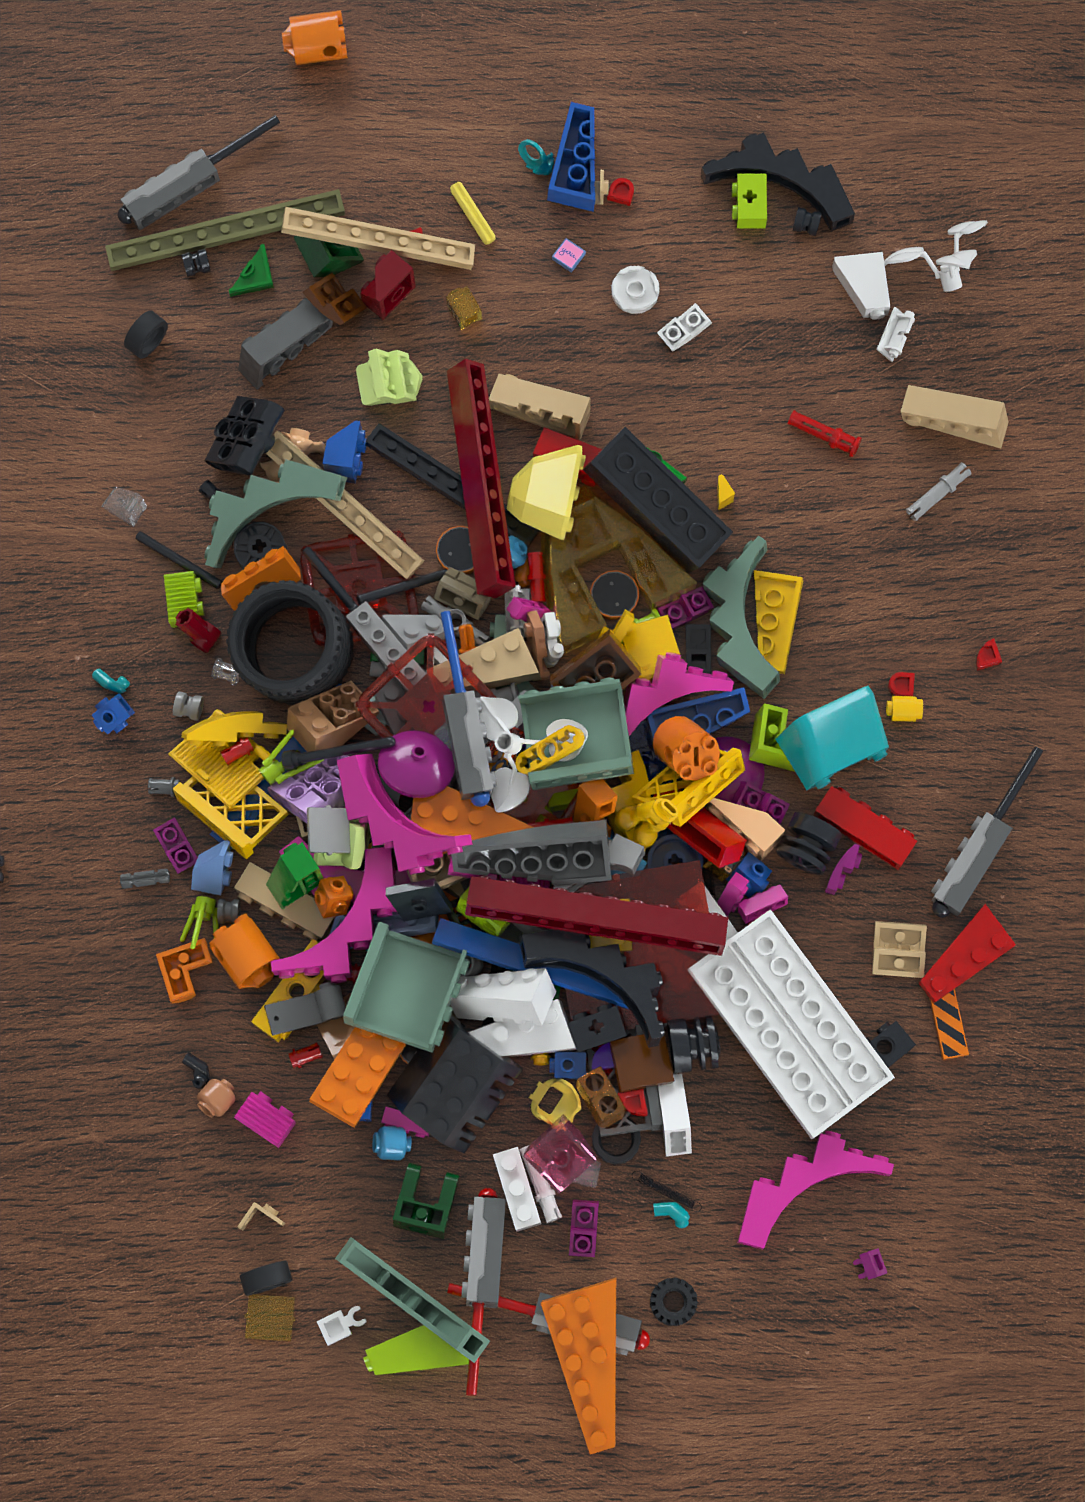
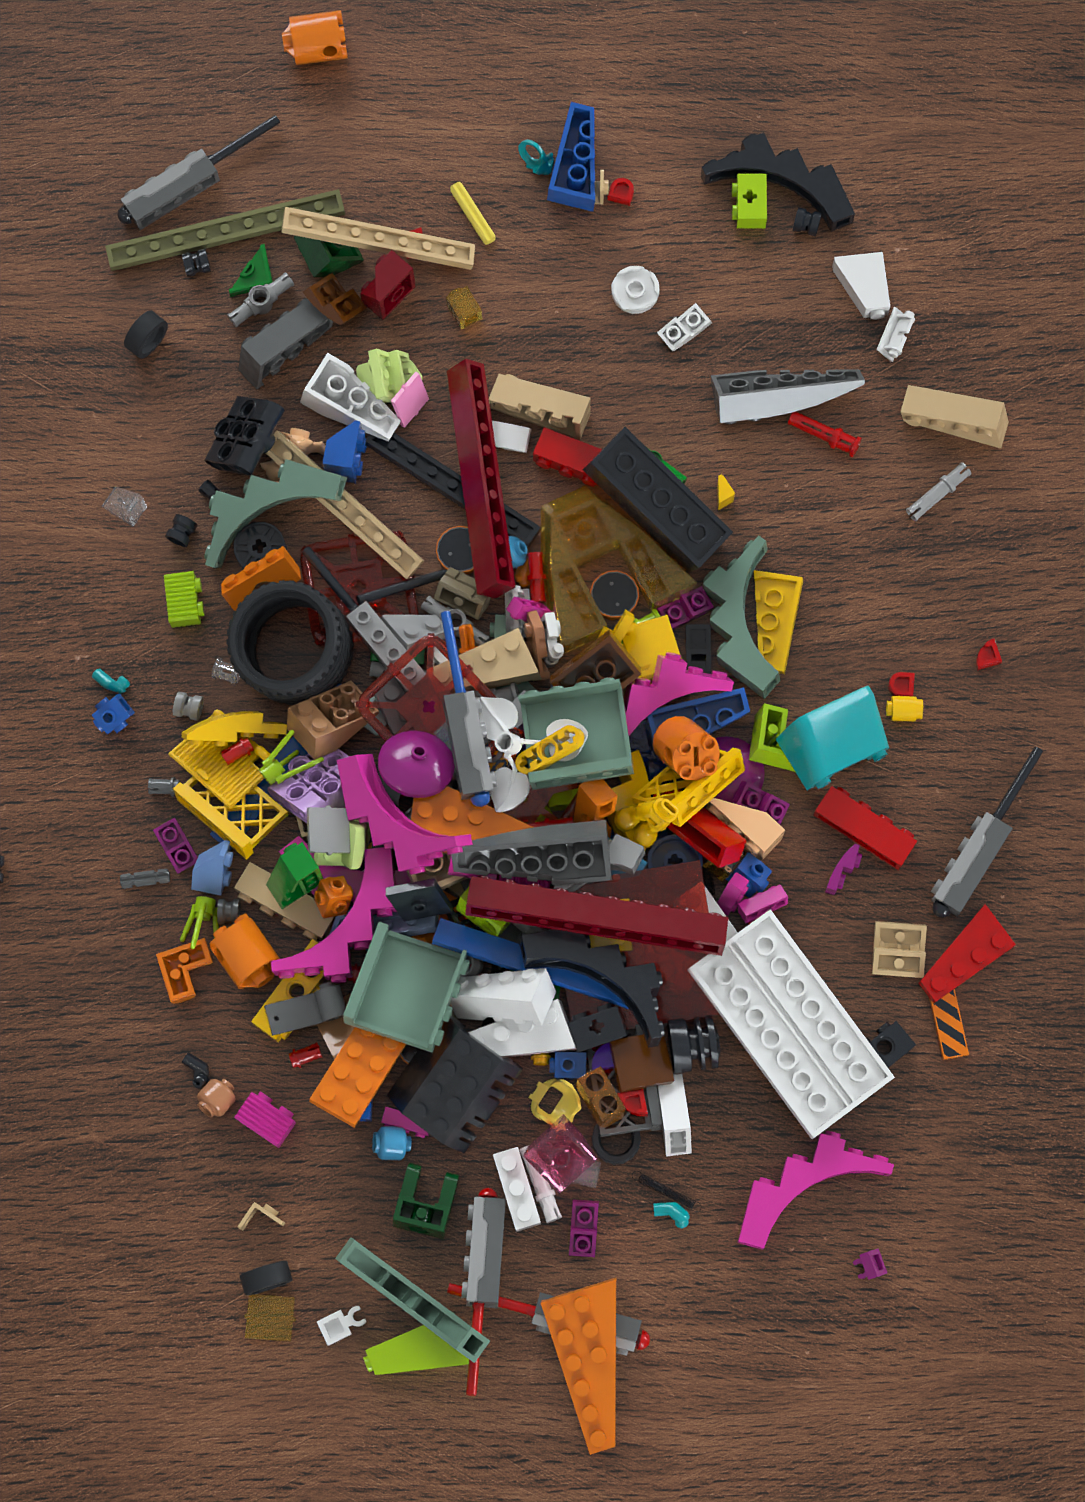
(178, 559): black bar -> none
(181, 530): none -> black wheel
(201, 632): dark red piece -> none
(251, 307): none -> light grey pin
(293, 759): black piece -> none
(344, 398): none -> white wedge
(410, 399): none -> bright pink piece
(511, 436): none -> white slope
(546, 490): light yellow brick -> none
(568, 255): bright pink tile -> none
(673, 1318): black tyre -> none
(764, 395): none -> wedge
(807, 846): black wheel -> none
(950, 264): white plant -> none

